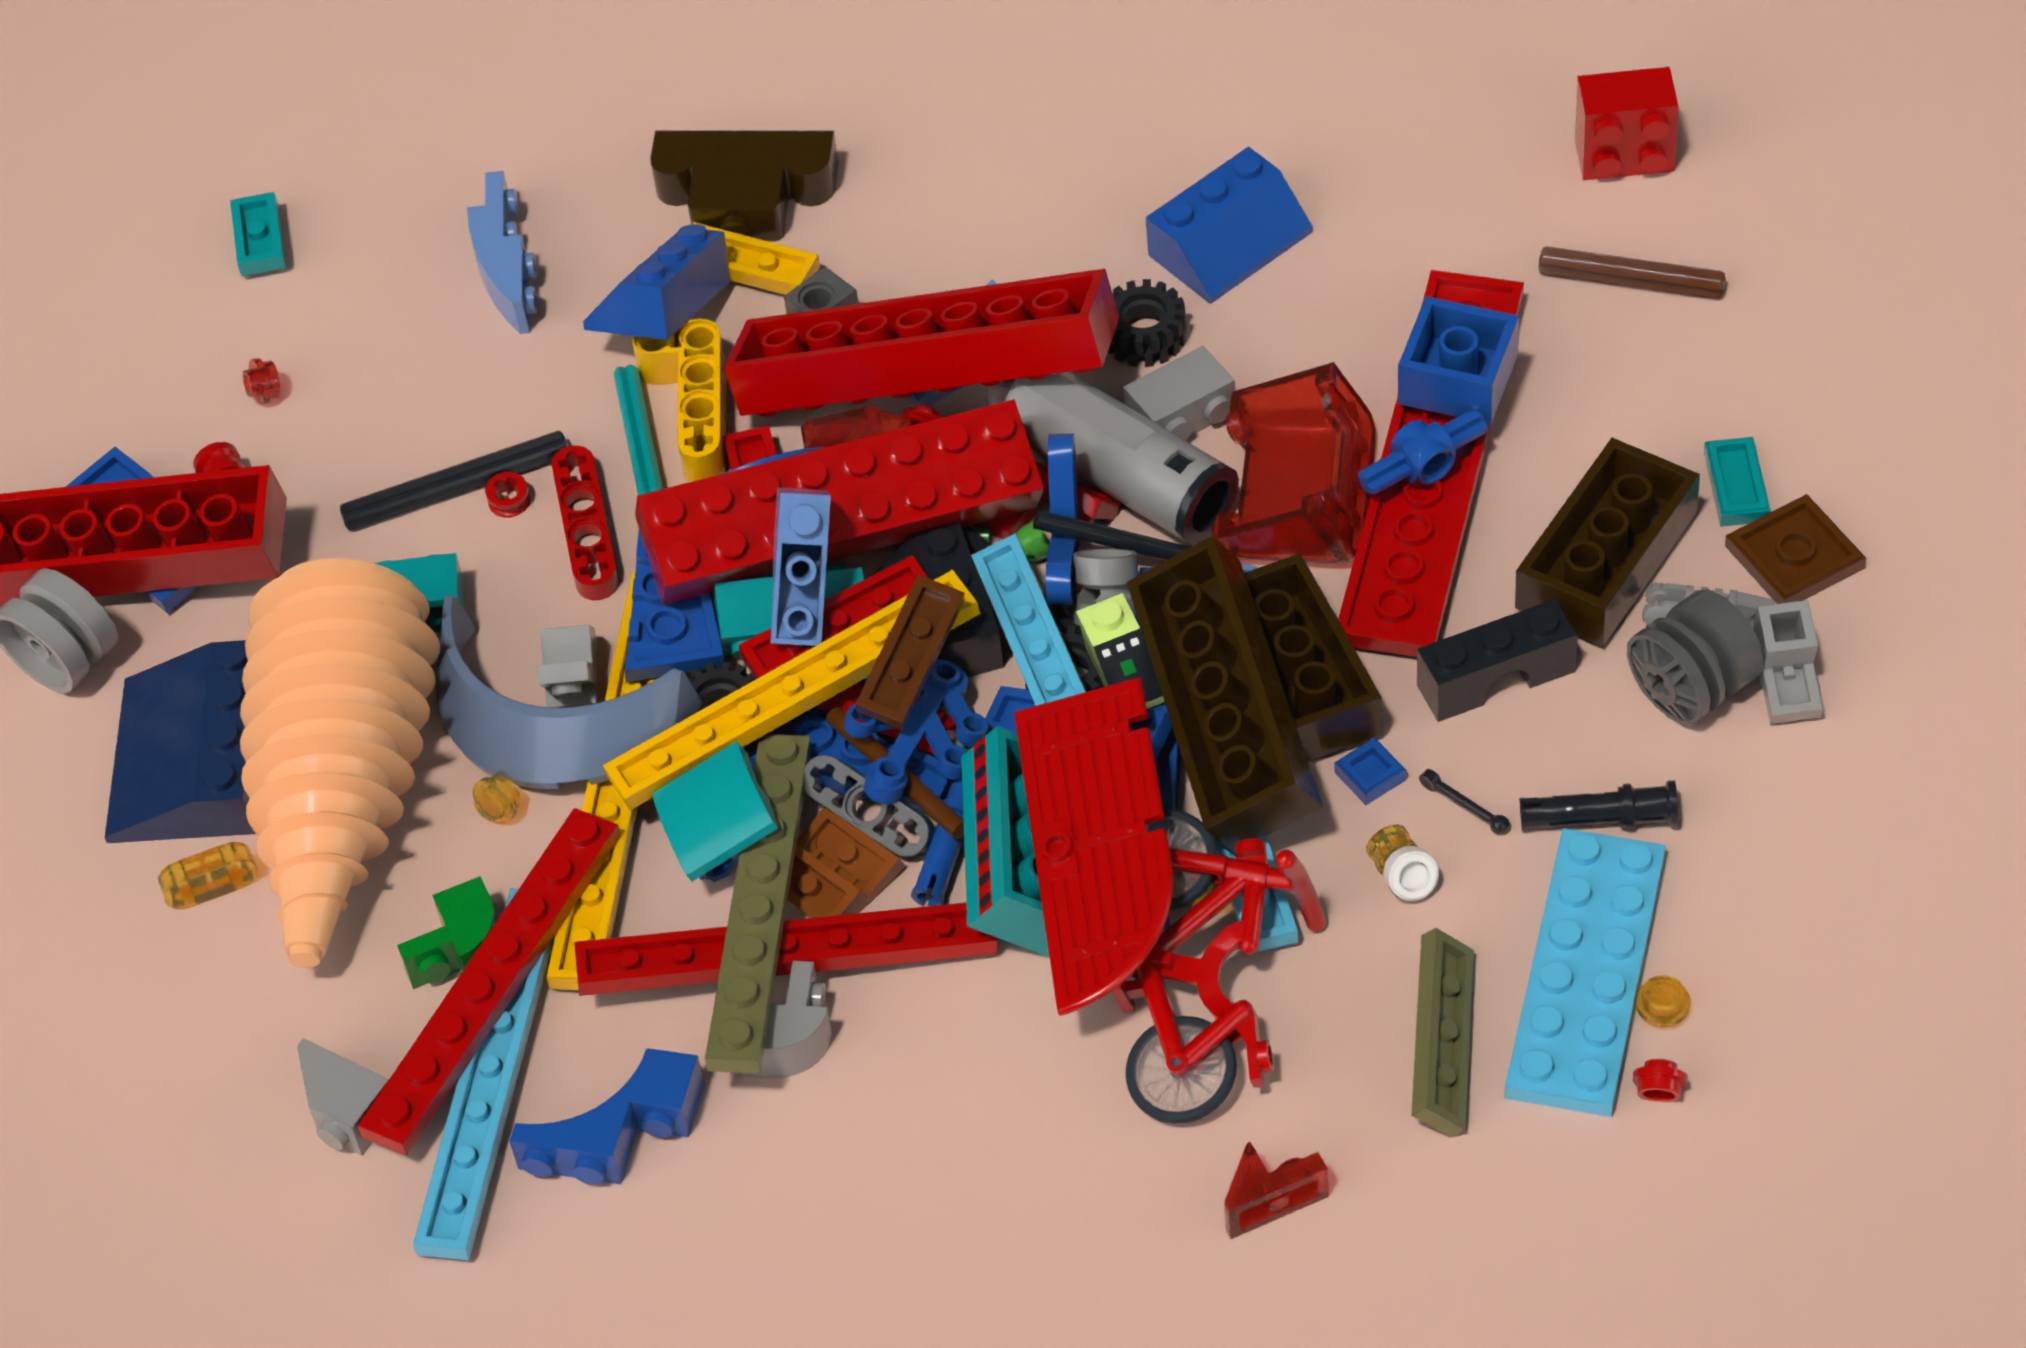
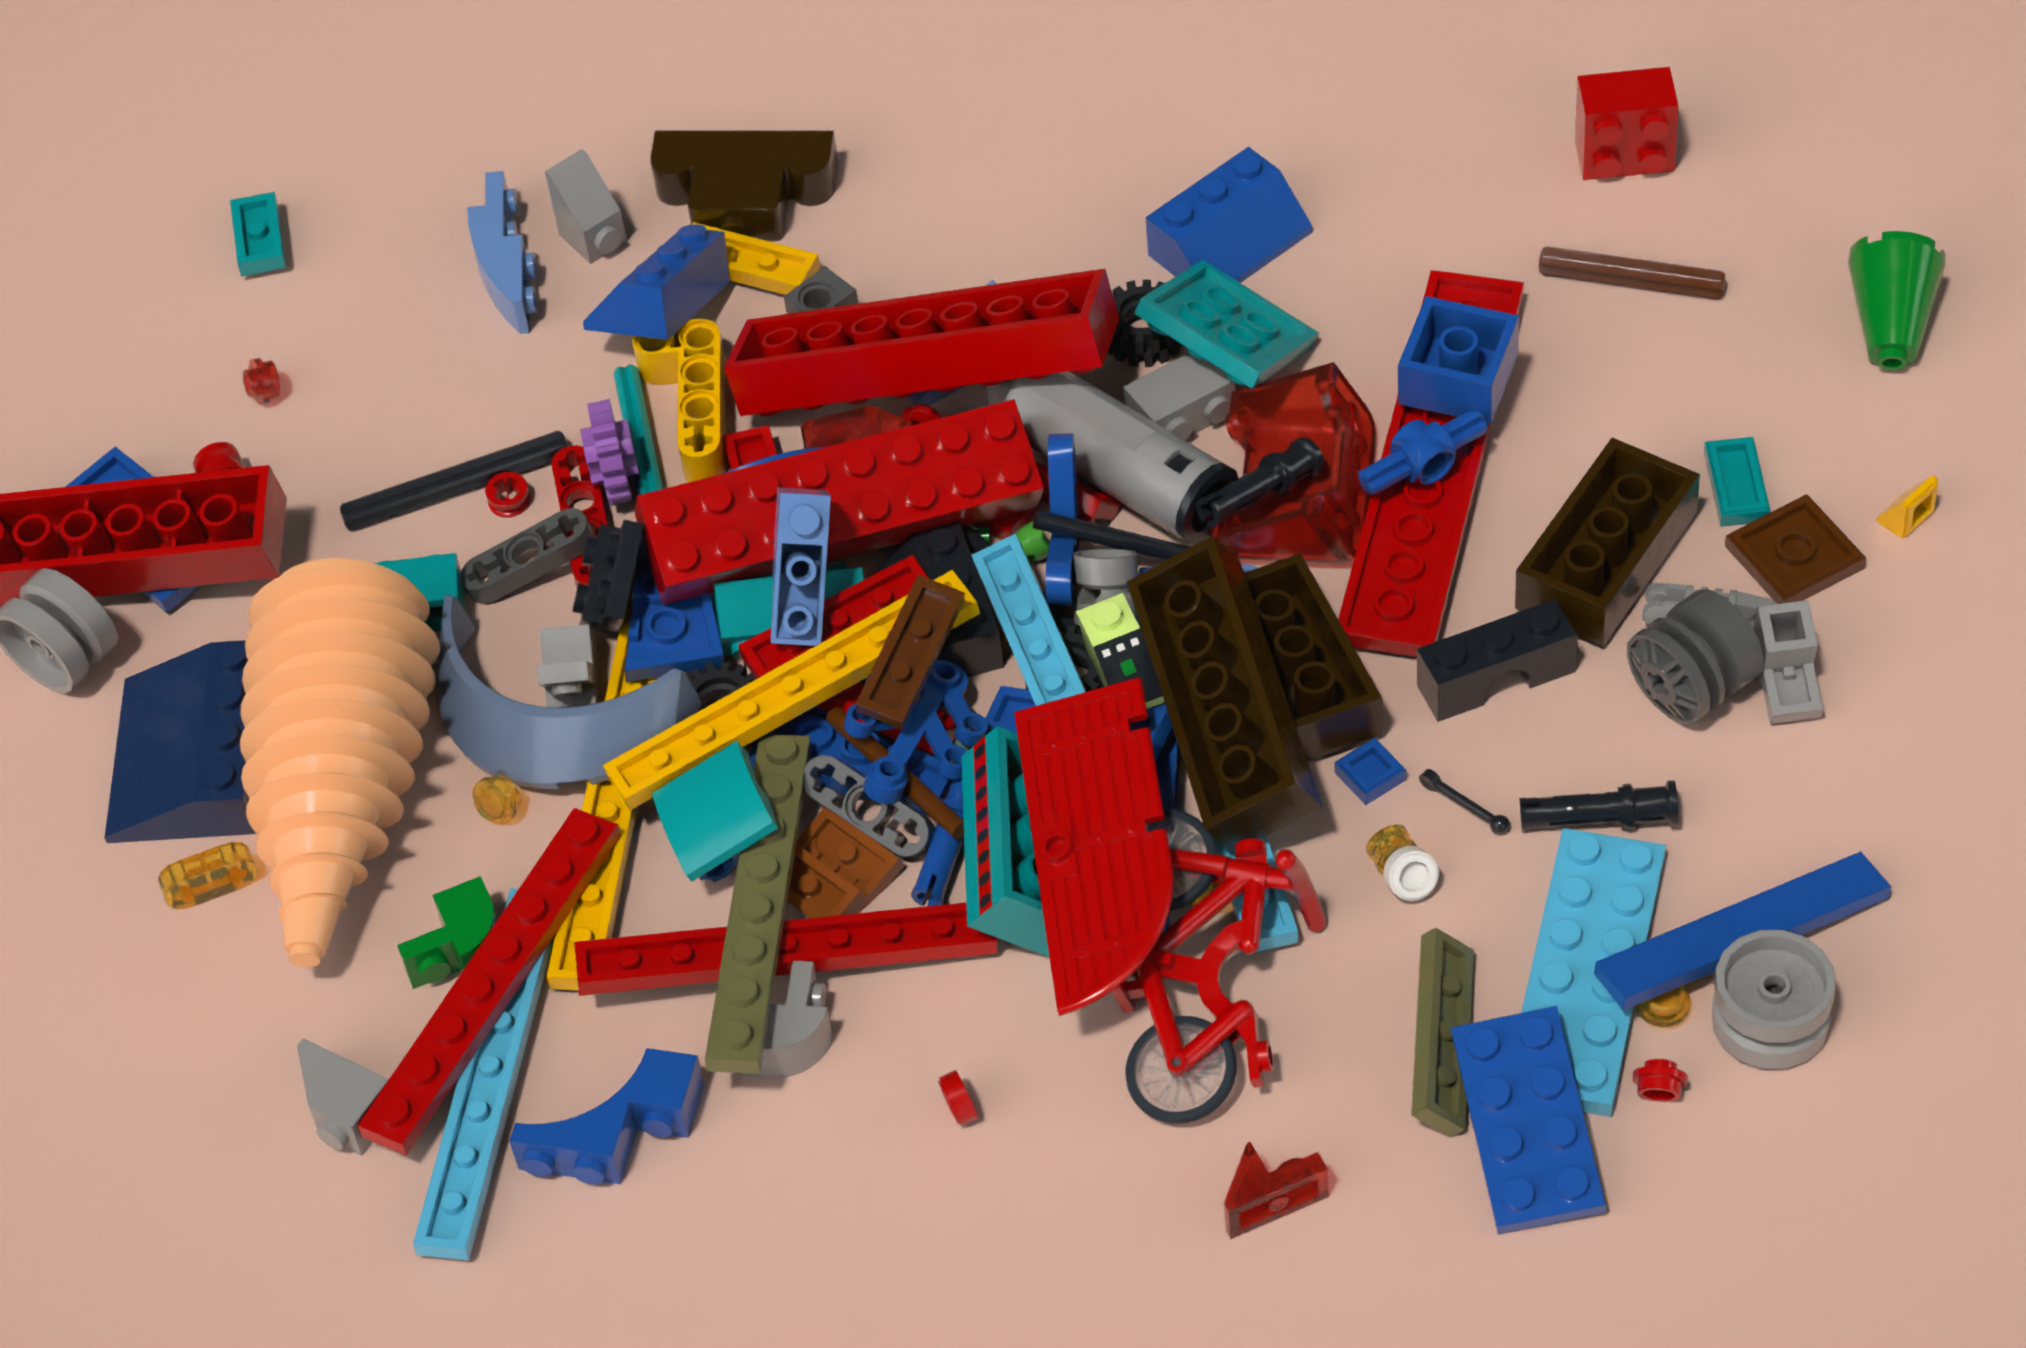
(507, 552): none -> dark grey beam
(584, 207): none -> light grey slope
(609, 452): none -> medium lavender gear
(610, 576): none -> black plate
(957, 1098): none -> red tile
(1226, 324): none -> teal plate
(1275, 475): none -> black pin
(1528, 1120): none -> blue plate
(1697, 946): none -> blue tile
(1773, 999): none -> light grey wheel
(1895, 293): none -> green cone
(1910, 508): none -> yellow slope

